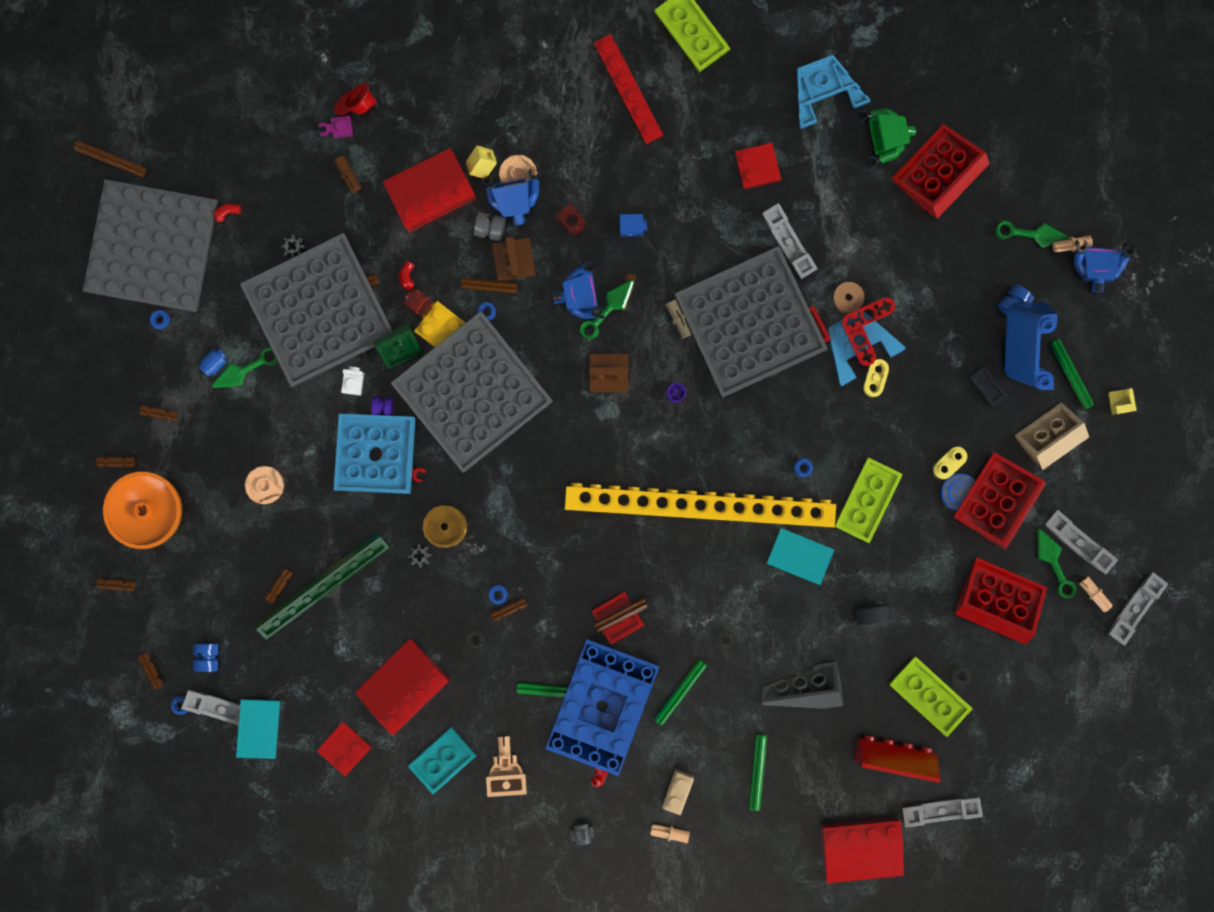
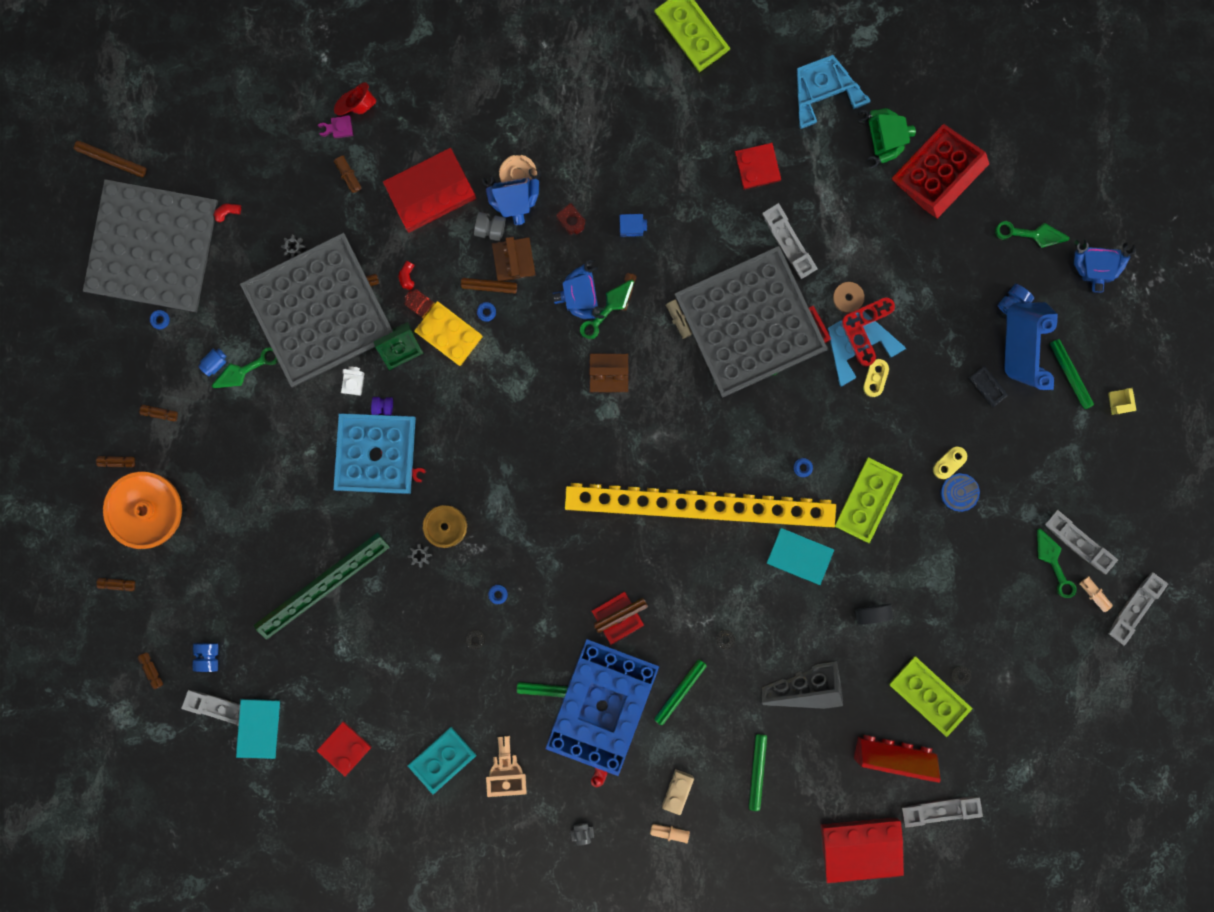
(174, 705): blue plate -> none
(264, 485): light nougat tile -> none
(278, 585): reddish brown axle -> none
(402, 686): red slope -> none
(471, 392): dark grey plate -> none
(481, 162): light yellow panel -> none
(508, 609): reddish brown axle -> none
(628, 89): red plate -> none
(678, 390): dark purple wheel -> none
(1000, 500): red slope -> none
(1001, 601): red slope -> none
(1052, 435): tan slope -> none
(1066, 245): light nougat axle -> none

